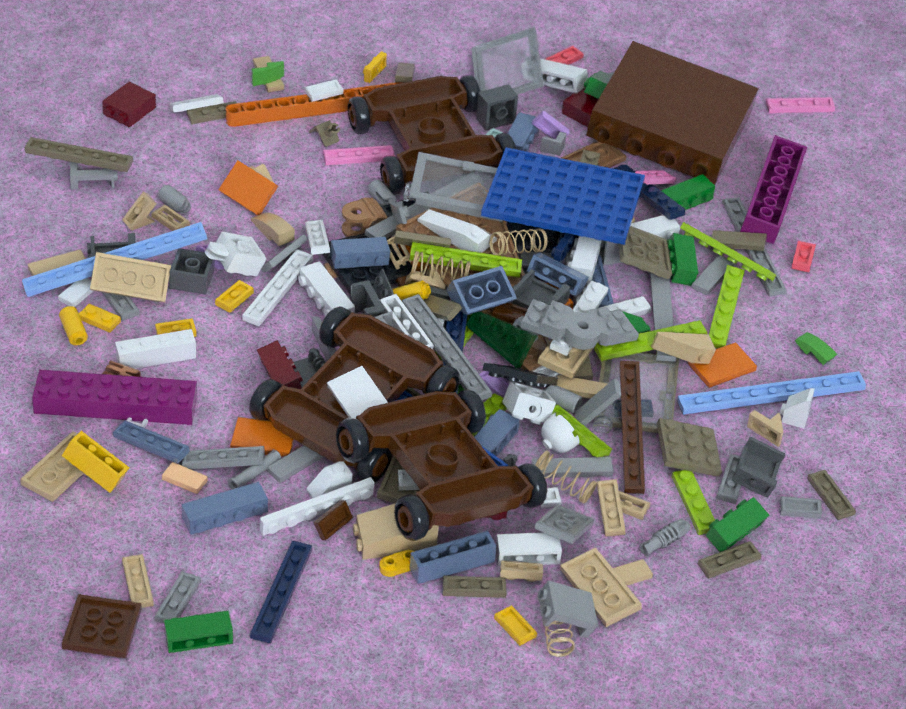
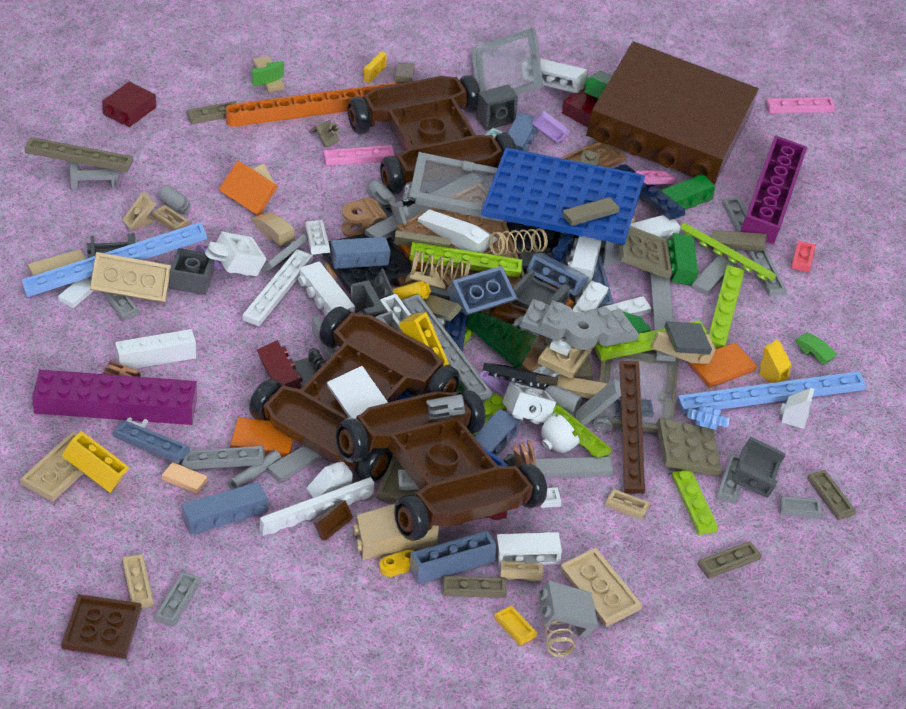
(73, 325): yellow brick -> none
(99, 318): yellow plate -> none
(174, 326): yellow plate -> none
(196, 103): white tile -> none
(198, 631): green brick -> none
(234, 296): yellow plate -> none
(281, 592): dark blue plate -> none
(324, 90): white tile -> none
(402, 260): tan tile -> none
(420, 328): none -> yellow brick
(445, 407): none -> light grey arm
(524, 456): none -> nougat arm
(553, 146): light grey panel -> none
(564, 524): light grey tile -> none
(567, 56): coral tile -> none
(588, 491): tan piece -> none
(590, 211): none -> dark tan tile
(611, 508): tan tile -> none
(634, 572): tan tile -> none
(665, 536): light grey hinge -> none
(688, 337): none -> dark grey tile
(708, 417): none -> light blue gear
(736, 524): green brick -> none
(768, 428): tan slope -> none
(775, 363): none -> yellow slope

